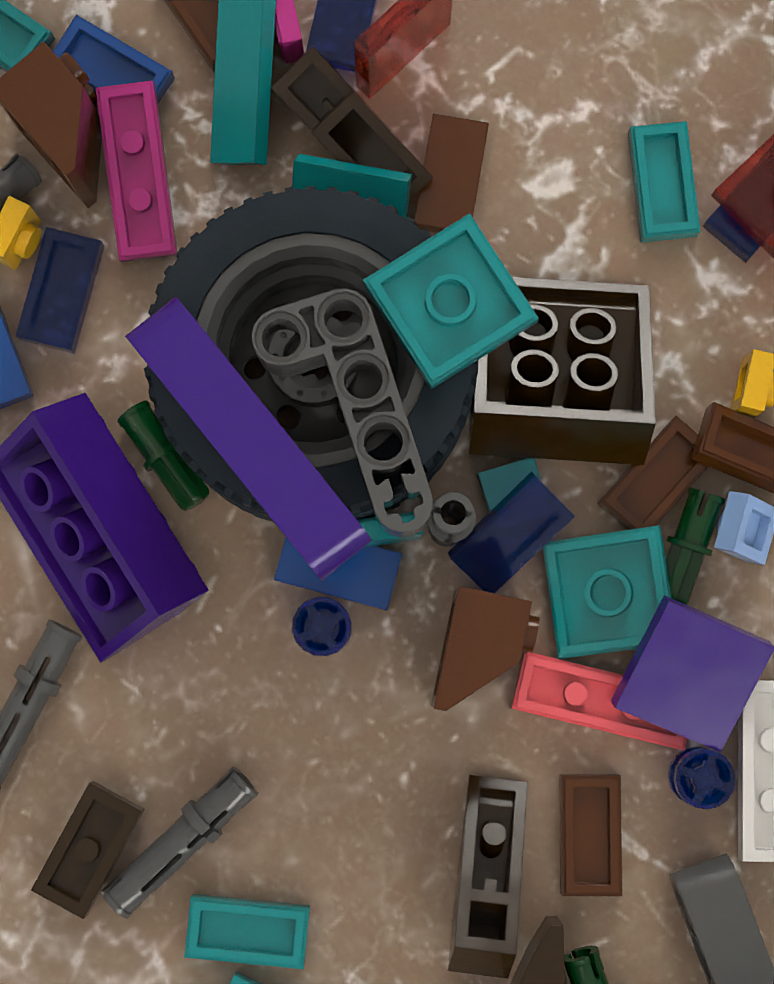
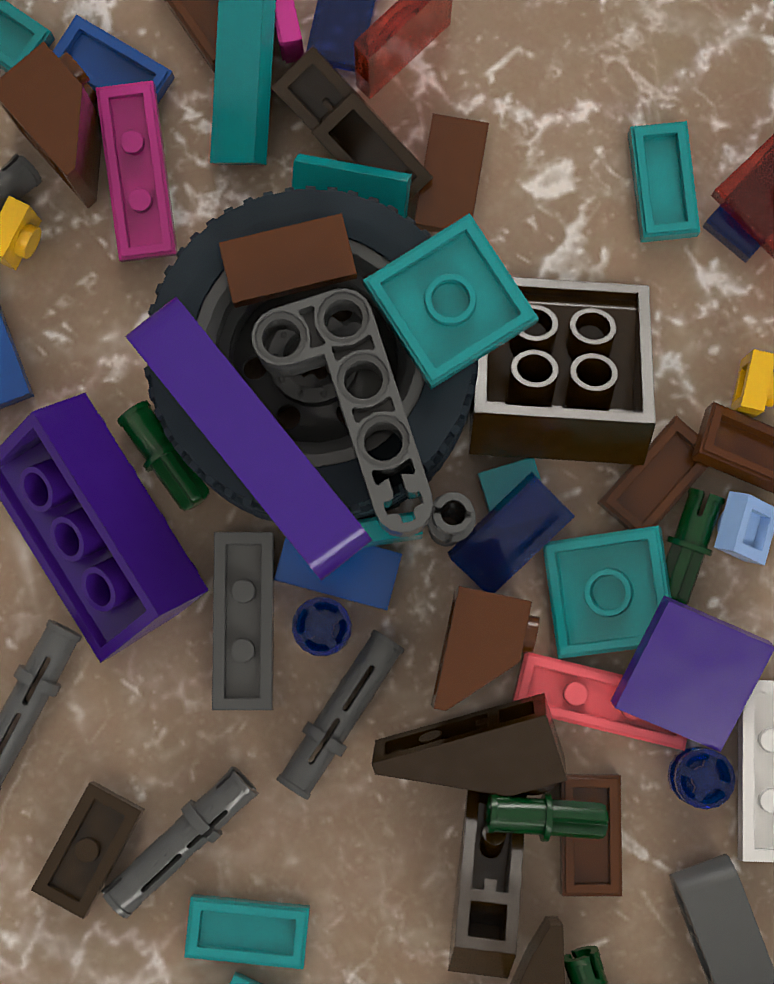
(60, 290): clear blue tile -> none
(243, 621): none -> dark grey plate
(288, 260): none -> reddish brown tile
(302, 775): none -> dark grey pin
(486, 751): none -> dark brown slope
(546, 817): none -> dark green axle

